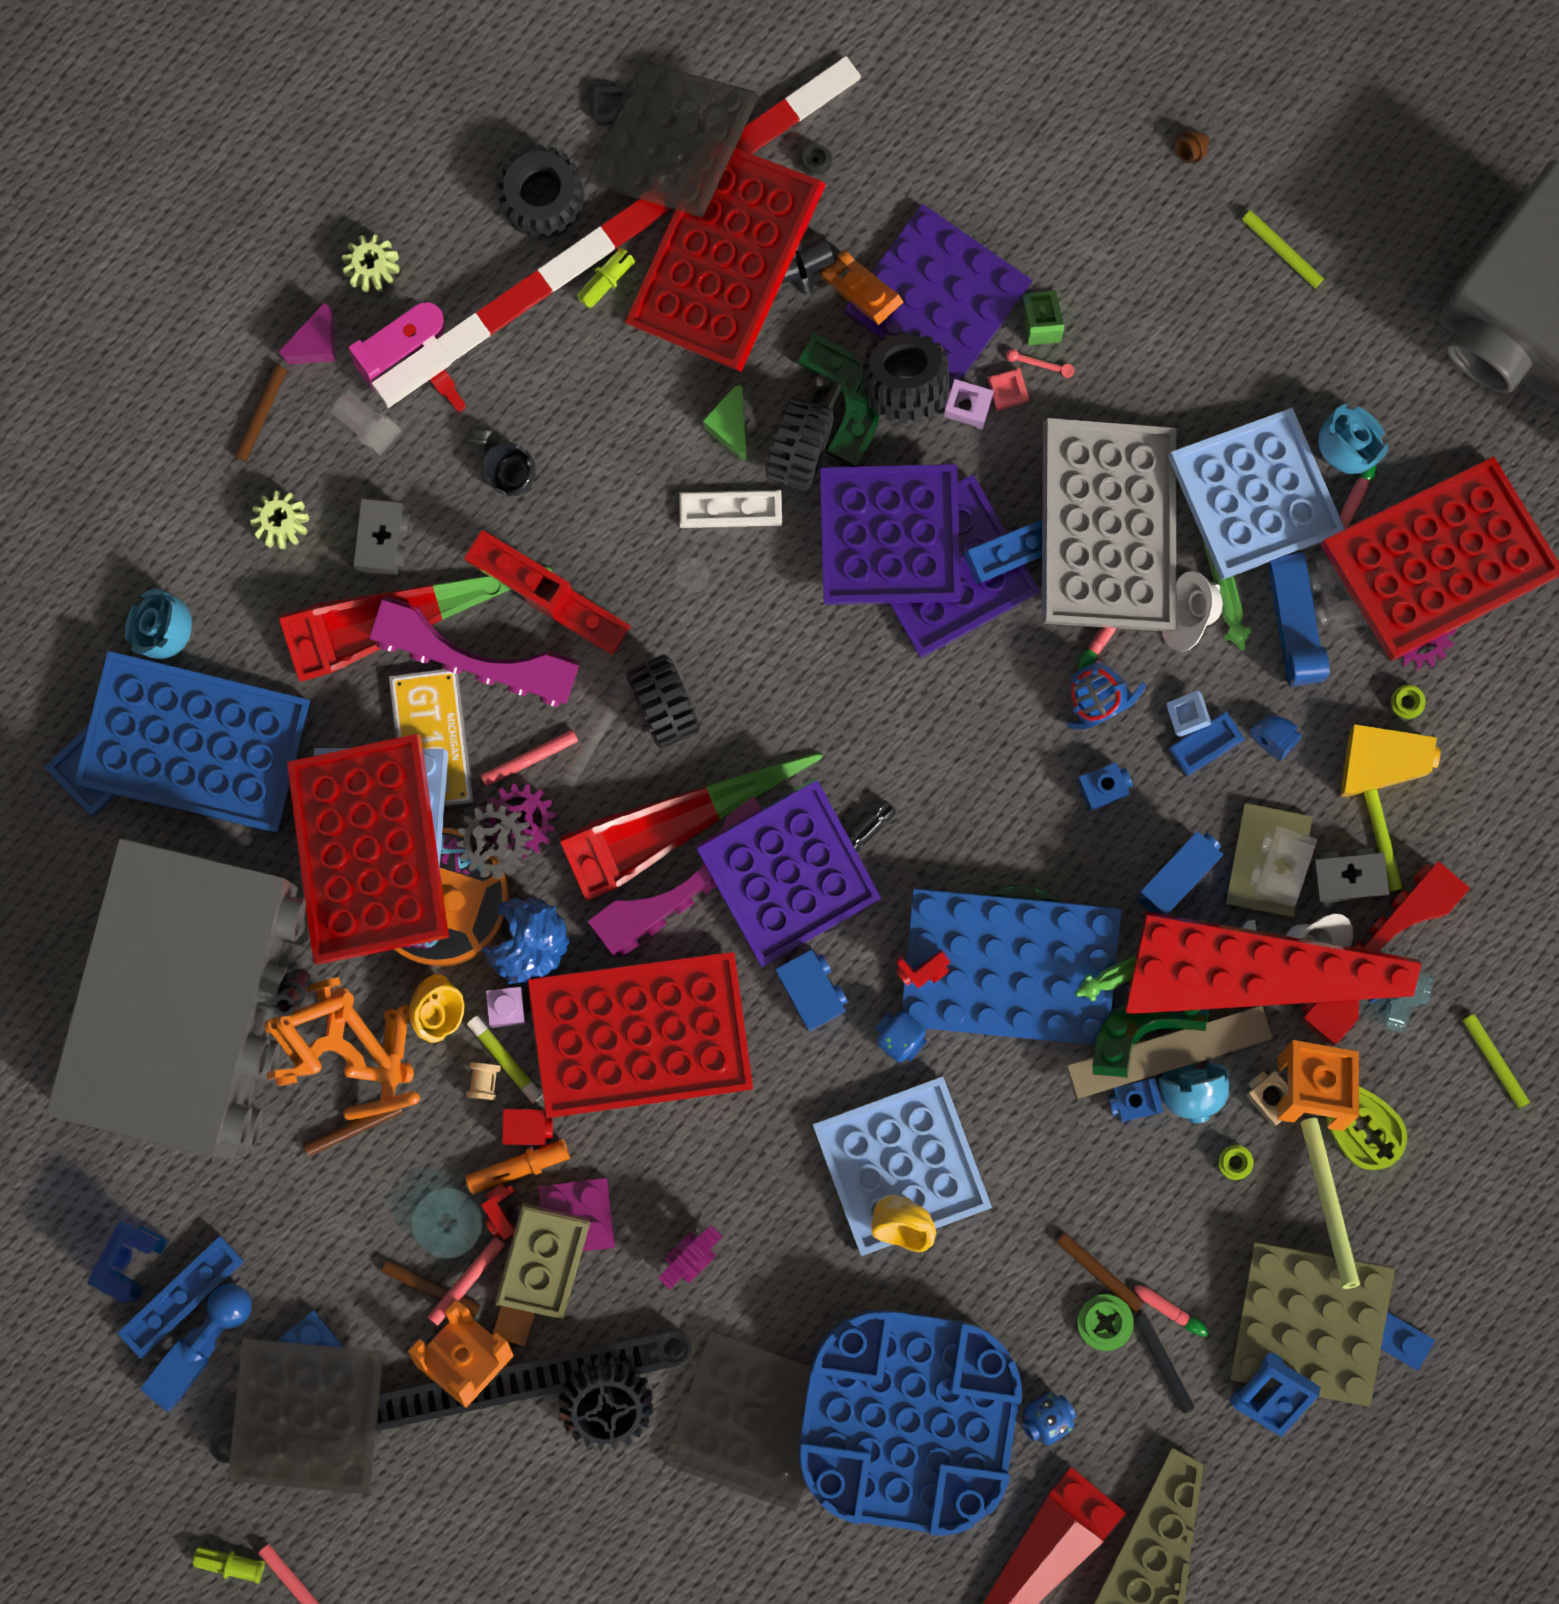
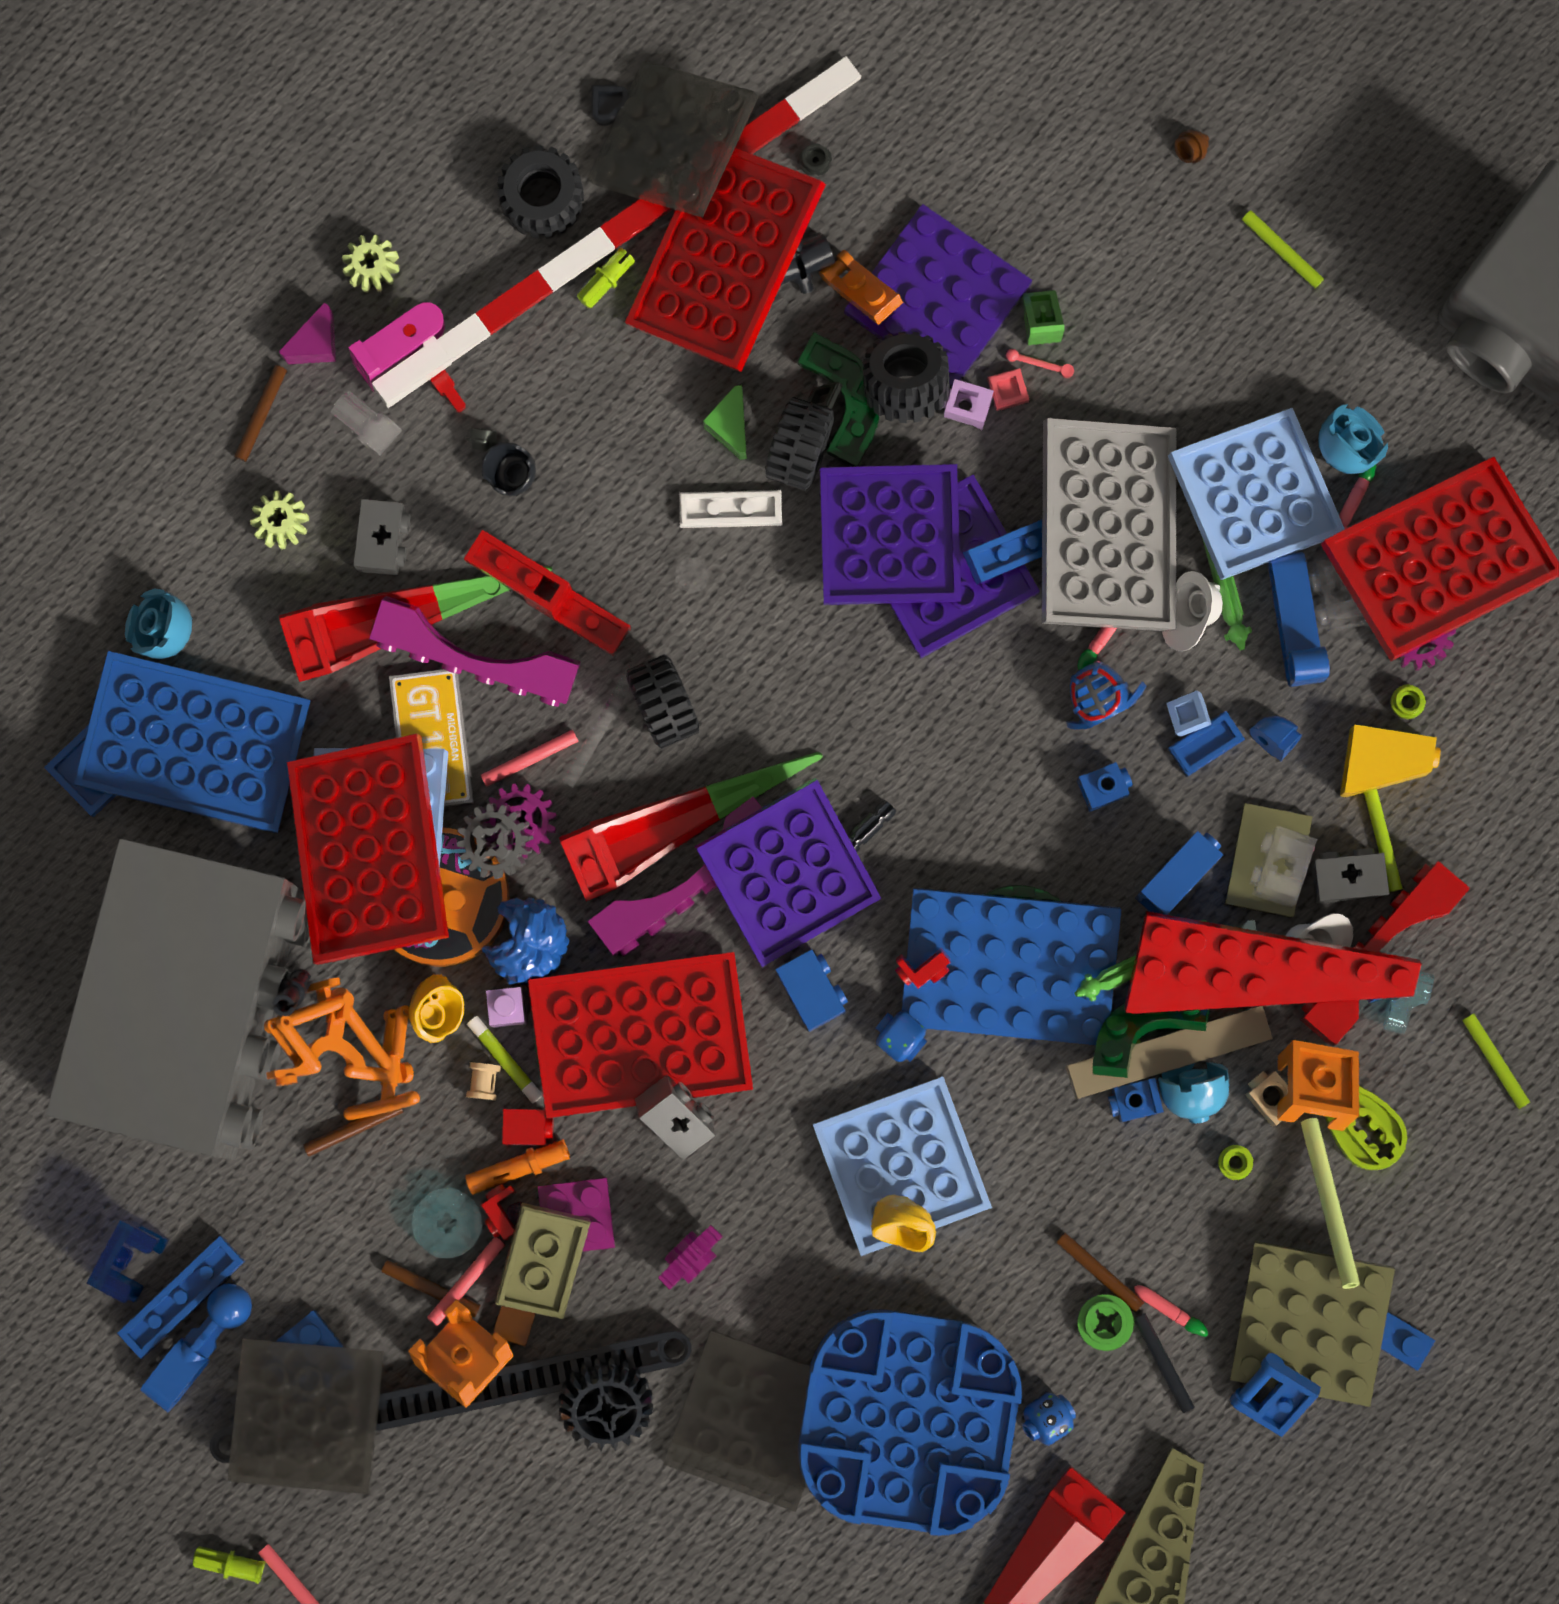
(675, 1116): none -> brick

